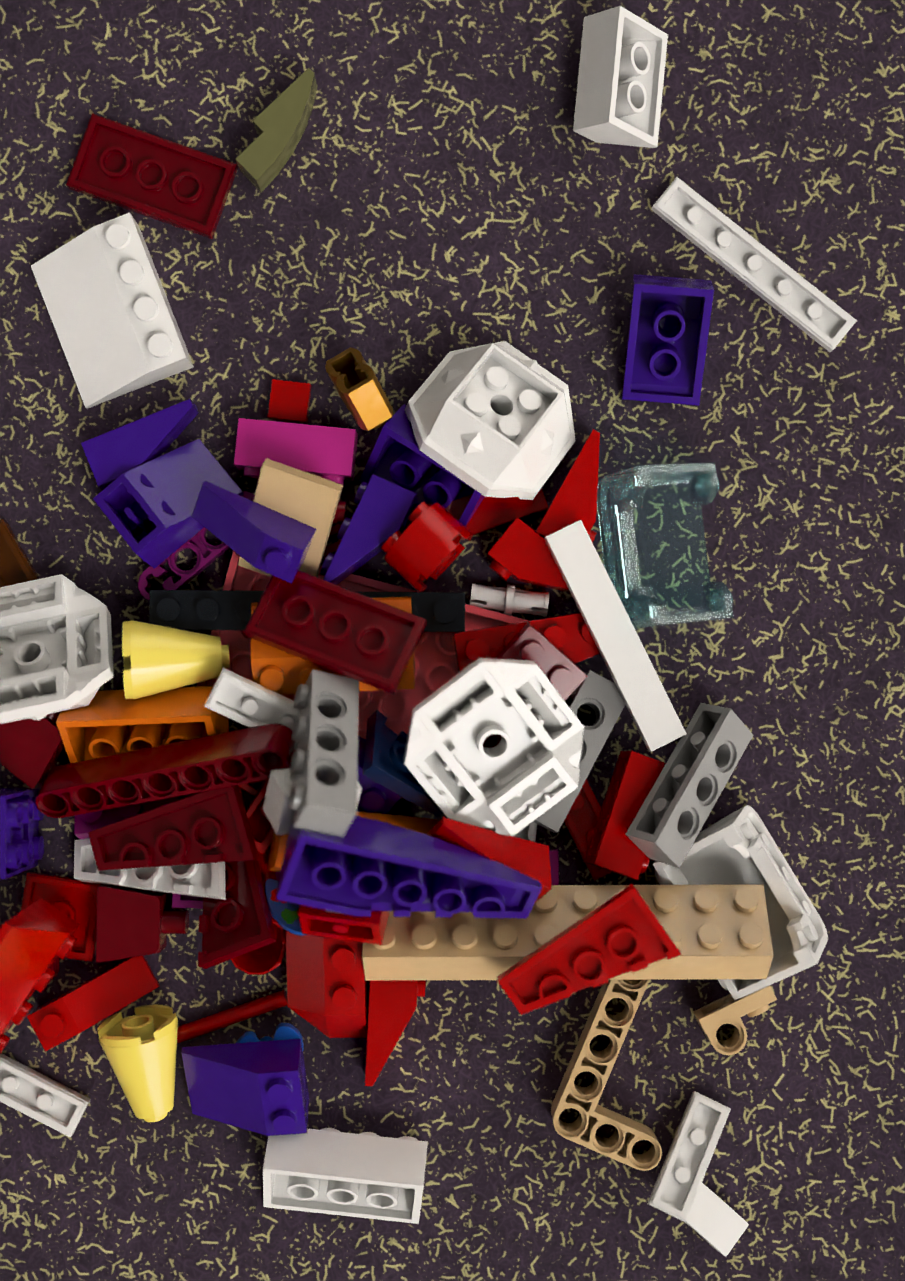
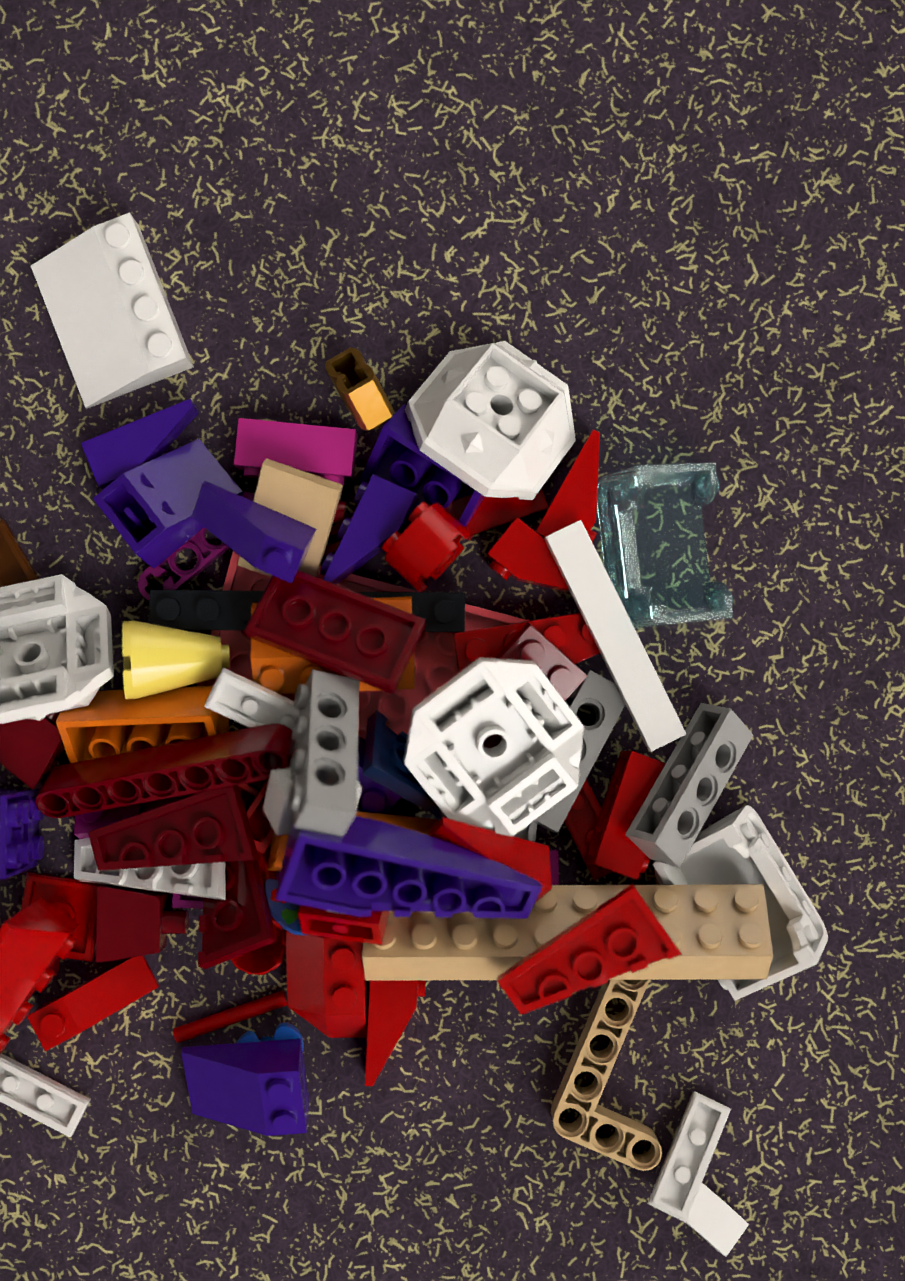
(143, 1057): light yellow cone -> none
(152, 176): dark red tile -> none
(279, 131): olive slope -> none
(289, 401): red tile -> none
(345, 1174): white slope -> none
(510, 600): white pin -> none
(620, 79): white slope -> none
(667, 339): dark purple slope -> none
(729, 1012): tan plate -> none
(753, 264): white tile -> none

